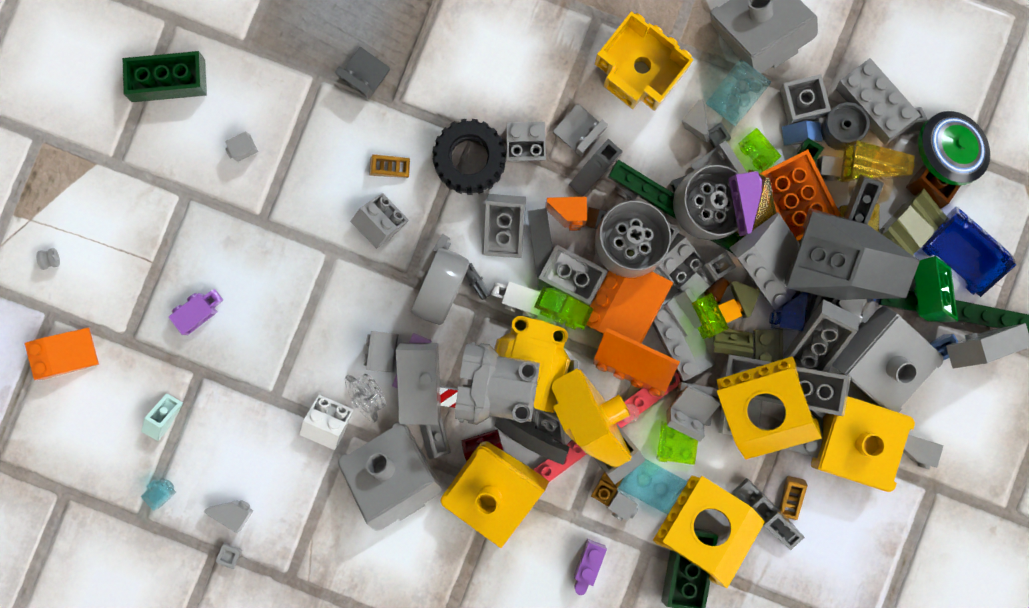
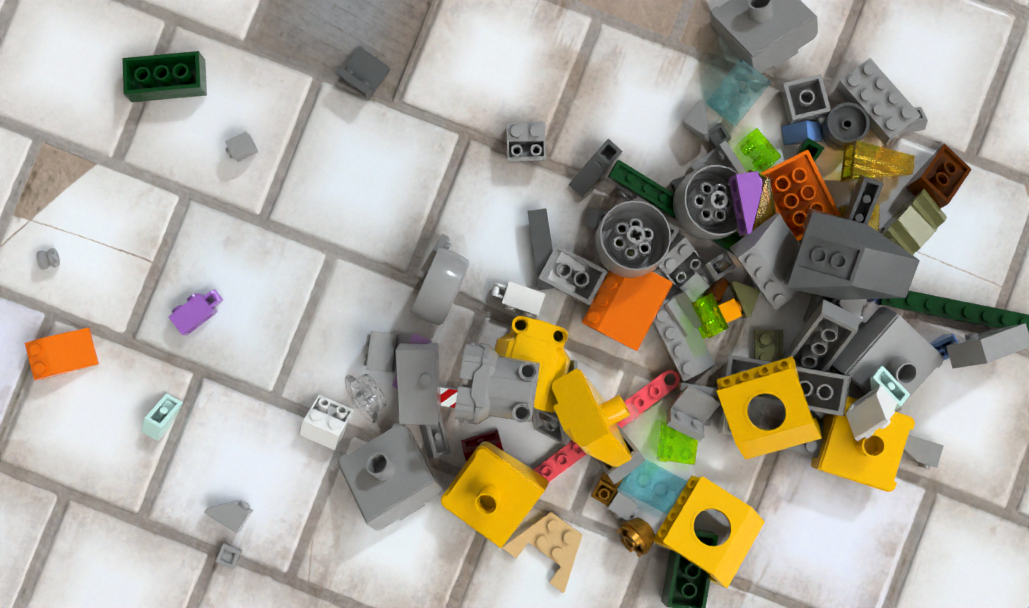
(158, 493): clear light blue brick -> none
(379, 220): light grey slope -> none
(389, 173): pearl gold slope -> none
(462, 132): black tyre -> none
(477, 283): dark grey axle -> none
(504, 225): light grey slope -> none
(533, 439): dark grey slope -> none
(555, 540): none -> tan wing
(563, 308): clear neon green brick -> none
(568, 211): orange slope -> none
(580, 129): light grey bracket -> none
(589, 565): medium lavender brick -> none
(635, 362): orange slope -> none
(636, 536): none -> pearl gold cone
(645, 43): yellow piece -> none
(734, 343): olive plate -> none
(774, 519): dark grey slope -> none
(791, 314): clear blue slope -> none
(797, 482): pearl gold slope -> none
(830, 167): light grey brick -> none
(871, 413): none -> white slope
(890, 384): none -> light aqua slope
(935, 291): green slope -> none
(954, 148): dish -> none
(970, 252): clear blue windscreen -> none

